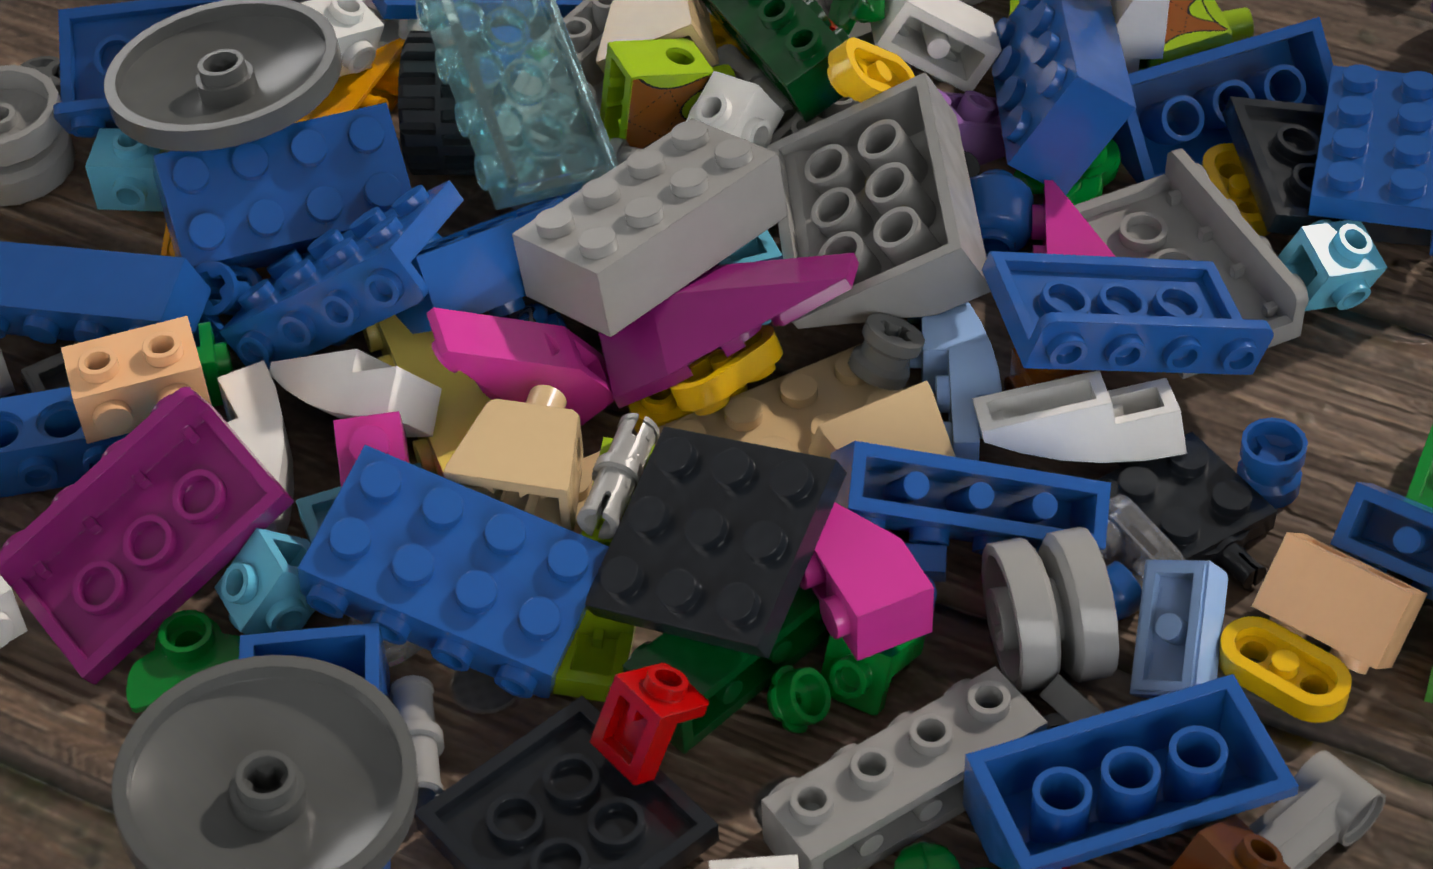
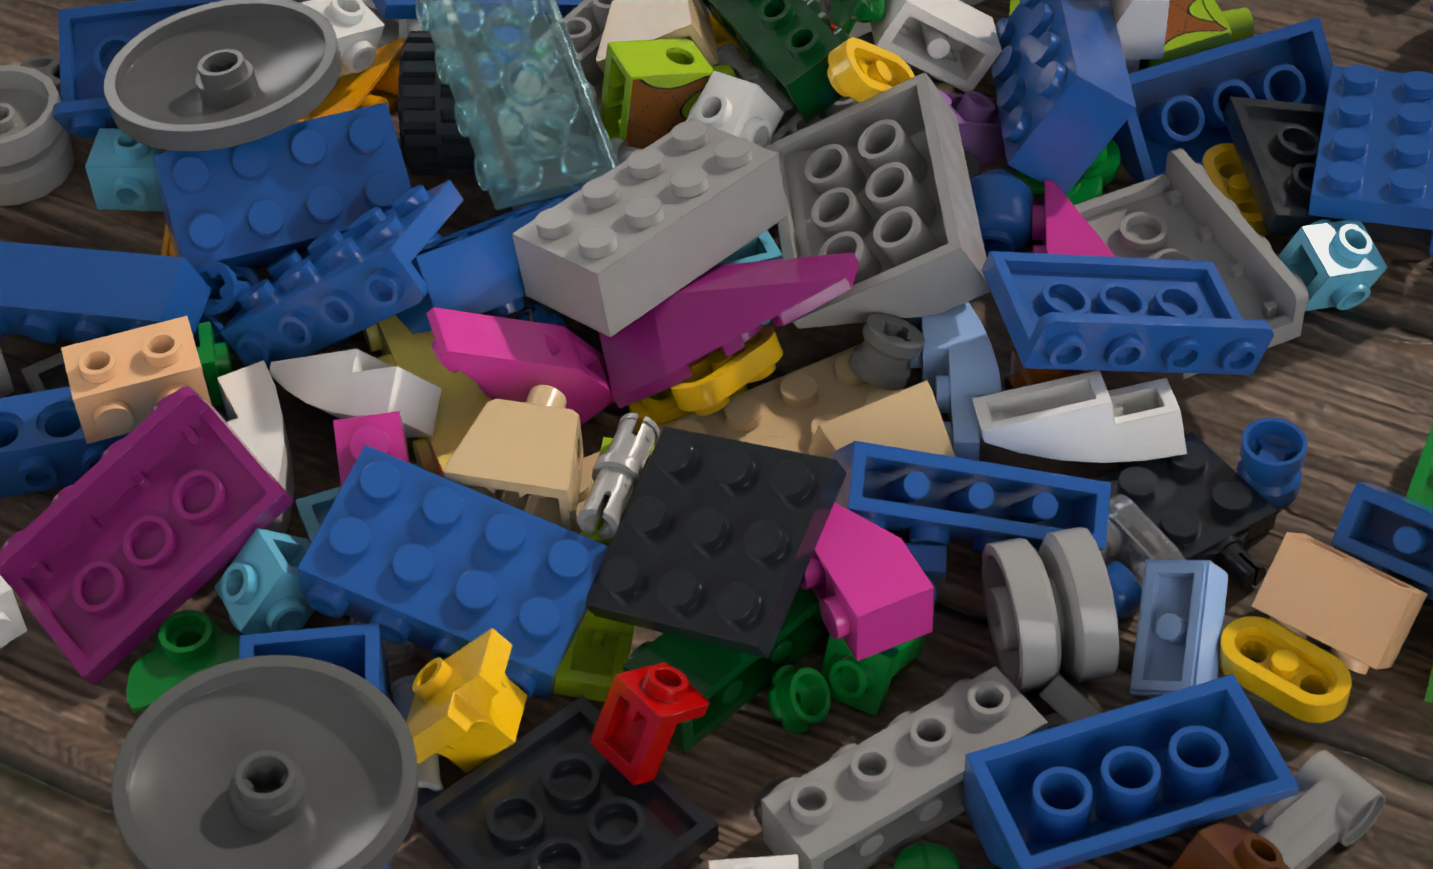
(466, 704): none -> yellow brick

